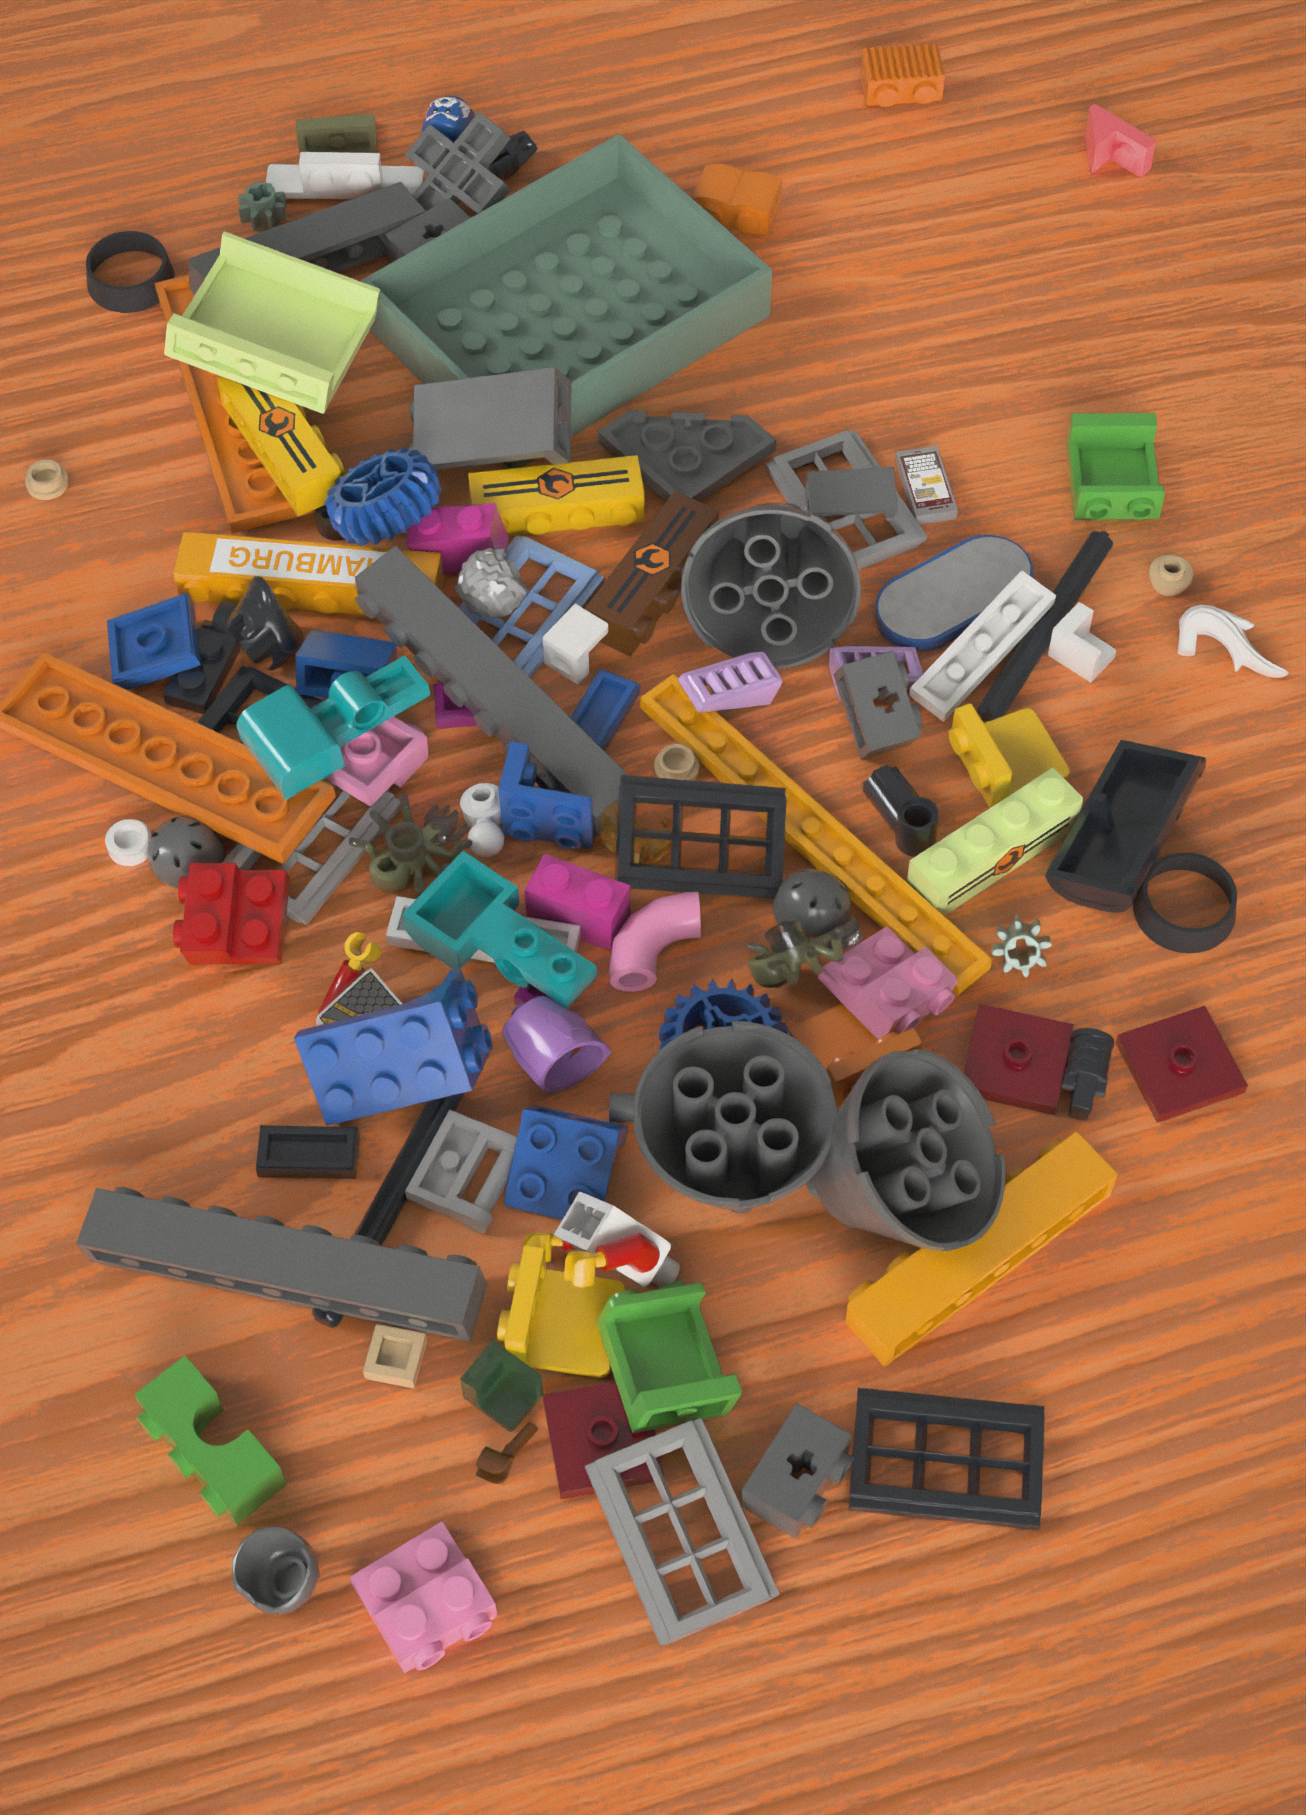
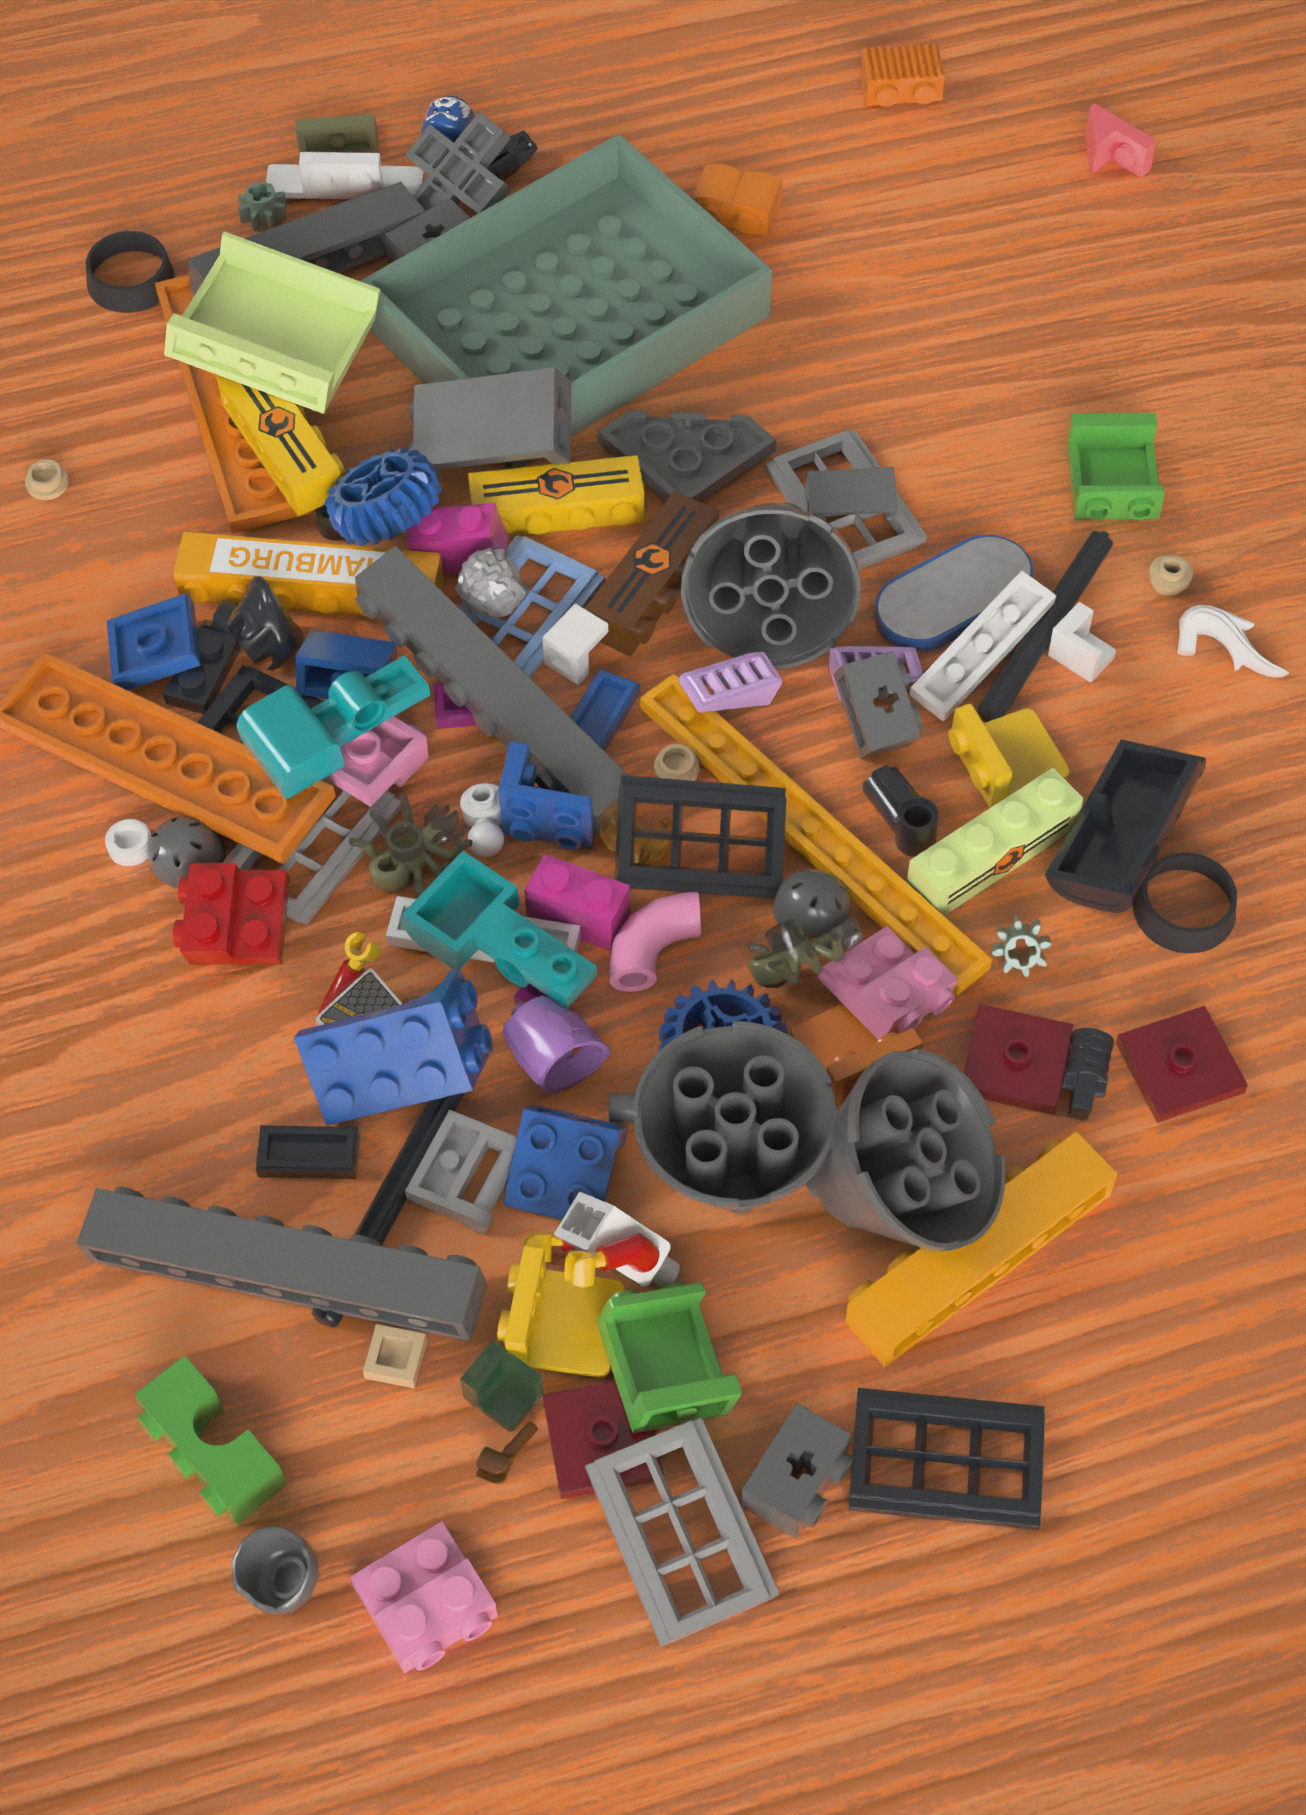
(926, 485): tile -> none

